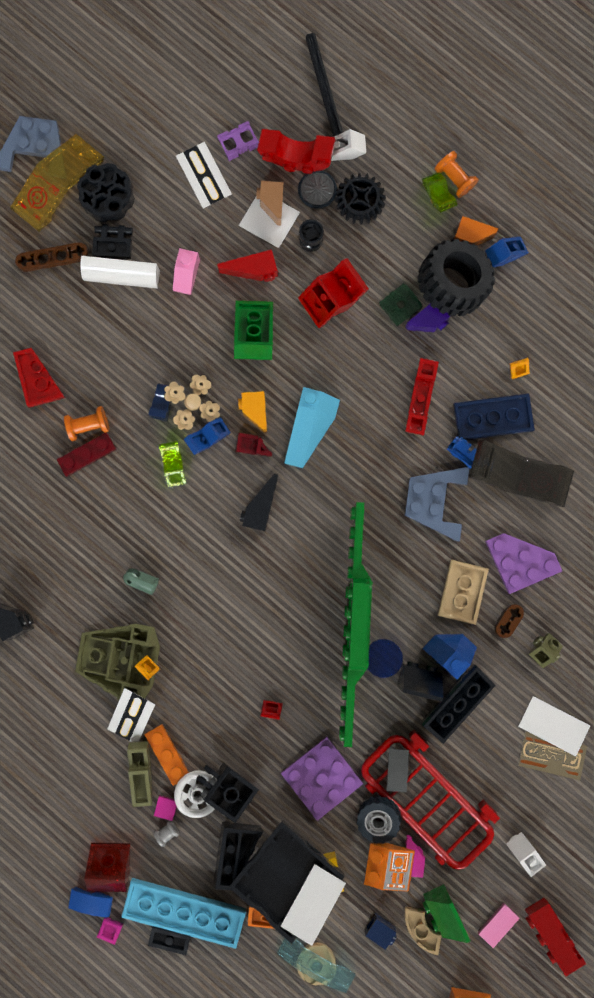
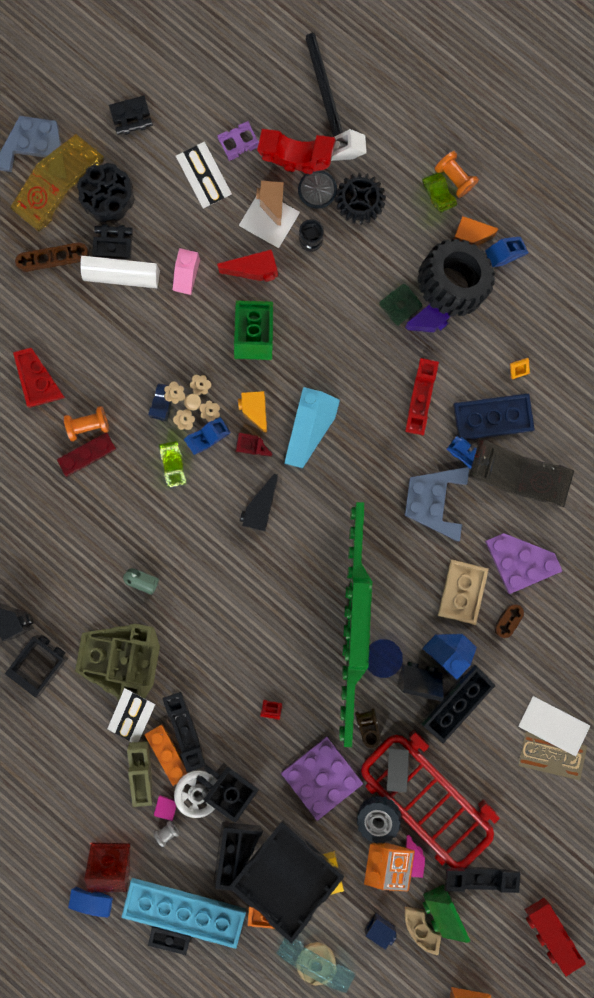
(25, 681): none -> black window
(110, 930): dark pink tile -> none
(128, 111): none -> black plate
(147, 667): light orange slope -> none
(185, 731): none -> black slope
(313, 904): white sticker -> none
(333, 293): red bracket -> none
(368, 726): none -> dark brown piece
(482, 879): none -> black slope
(498, 925): bright pink tile -> none
(526, 854): white slope -> none
(546, 650): olive brick -> none

